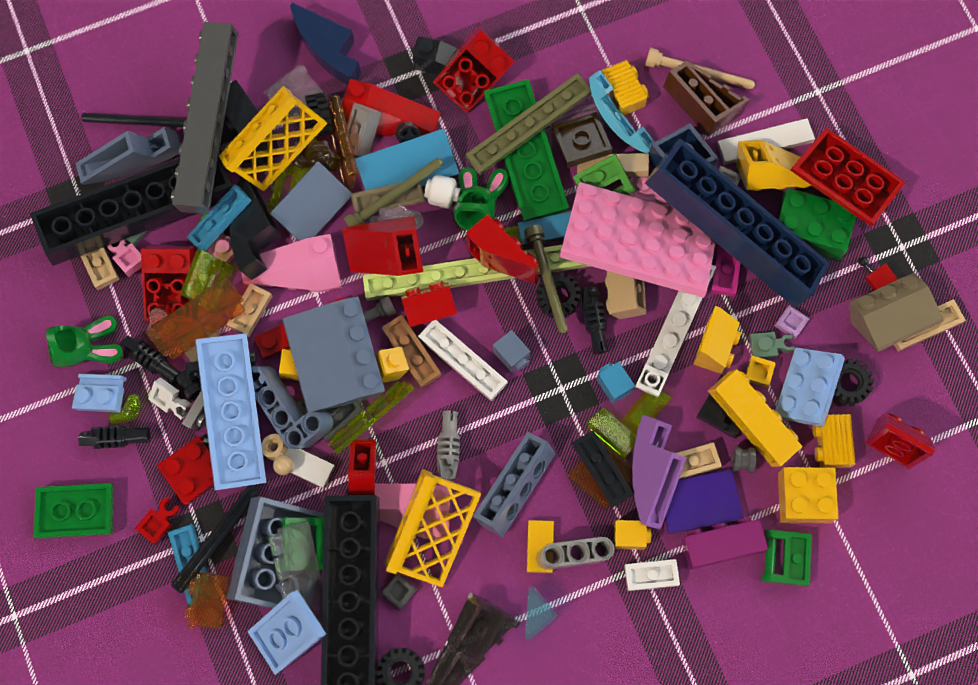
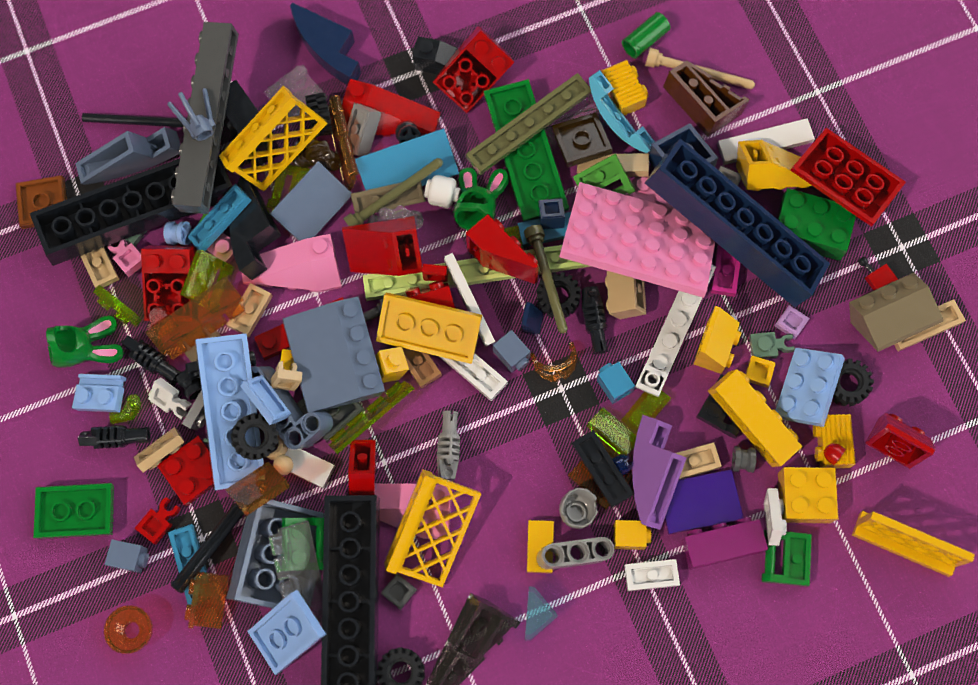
(37, 195): none -> dark orange tile
(109, 301): none -> clear neon green plate
(116, 625): none -> clear orange piece
(127, 556): none -> sand blue brick
(165, 445): none -> tan plate
(177, 233): none -> light blue wheel
(200, 127): none -> sand blue plant
(241, 445): none -> black tyre
(257, 488): none -> clear orange tile
(265, 399): none -> light blue tile
(286, 379): none -> tan tile
(428, 328): none -> yellow plate
(435, 272): none -> red tile
(467, 297): none -> white tile
(514, 484): sand blue brick -> none
(531, 319): none -> dark blue slope
(551, 213): none -> dark blue slope
(558, 368): none -> clear orange helmet
(578, 508): none -> light grey hair
(622, 464): none -> clear blue hinge
(646, 35): none -> green pin
(773, 509): none -> white plate
(833, 452): none -> red hinge
(910, 543): none -> yellow fence

